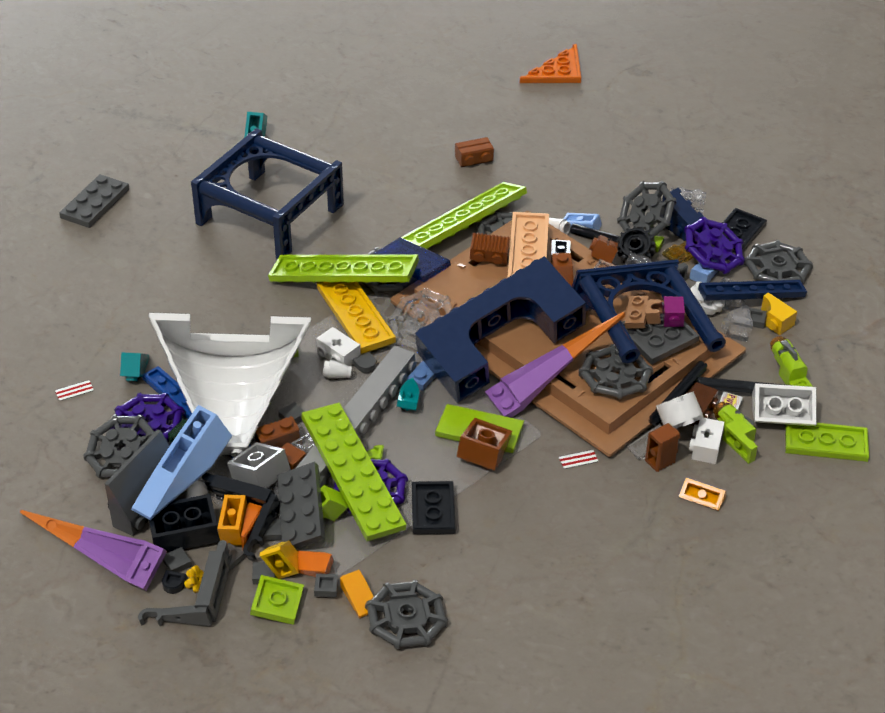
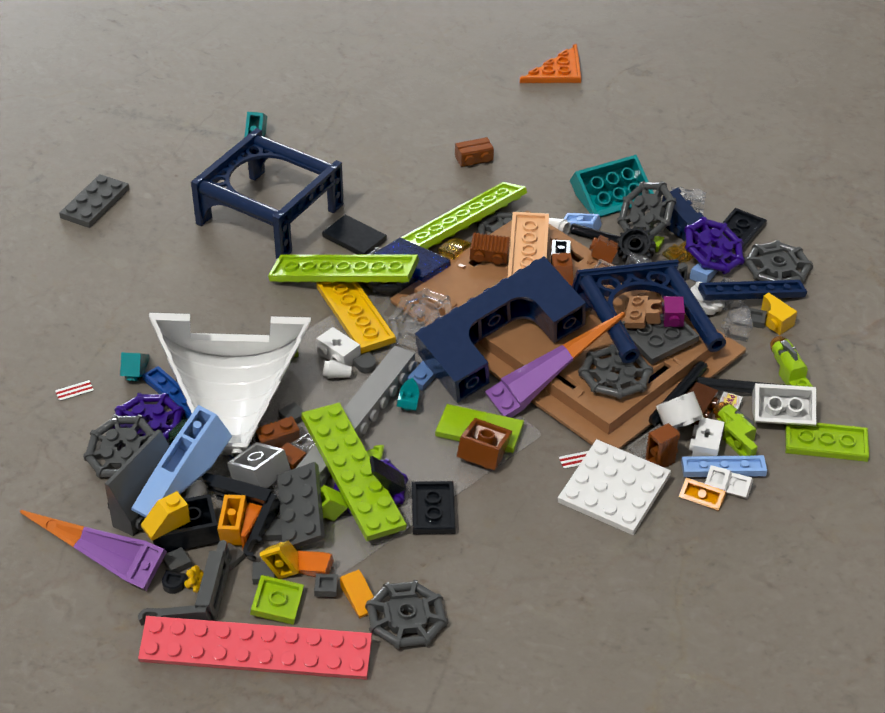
(166, 516): none -> yellow slope
(256, 647): none -> coral plate
(354, 235): none -> black tile
(387, 476): none -> black slope
(454, 247): none -> clear yellow slope
(605, 185): none -> teal slope
(614, 487): none -> white plate
(730, 482): none -> white slope
(744, 465): none -> light blue plate

